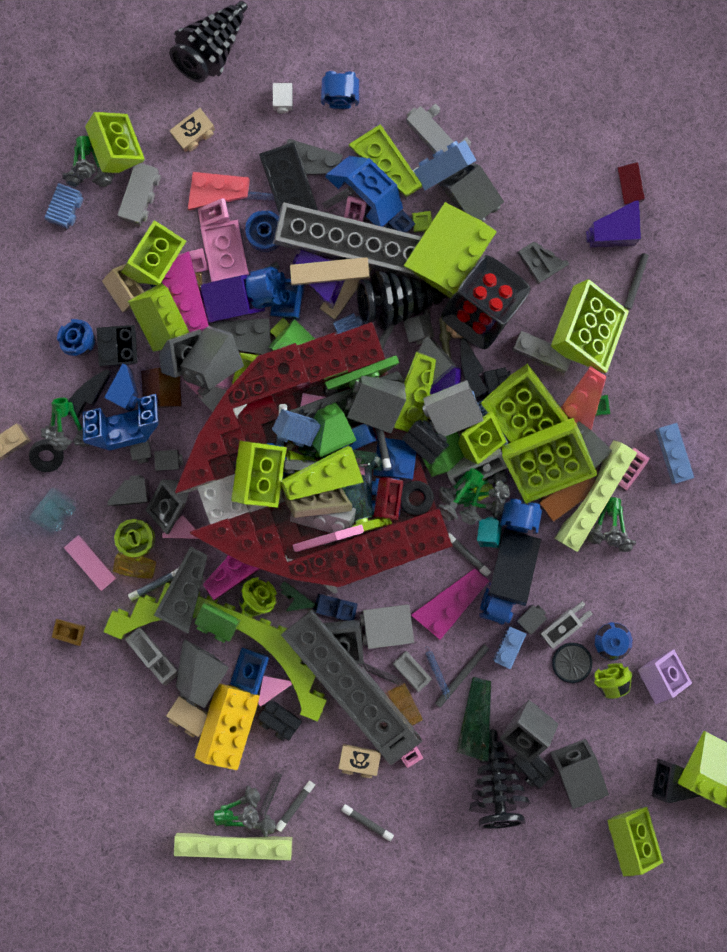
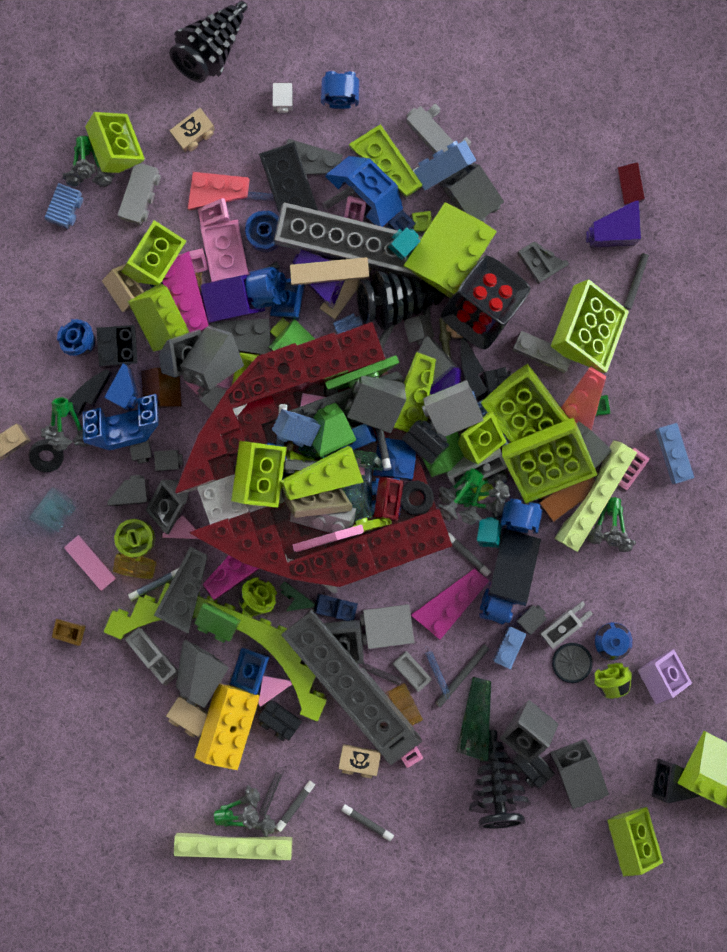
(404, 242): none -> teal brick

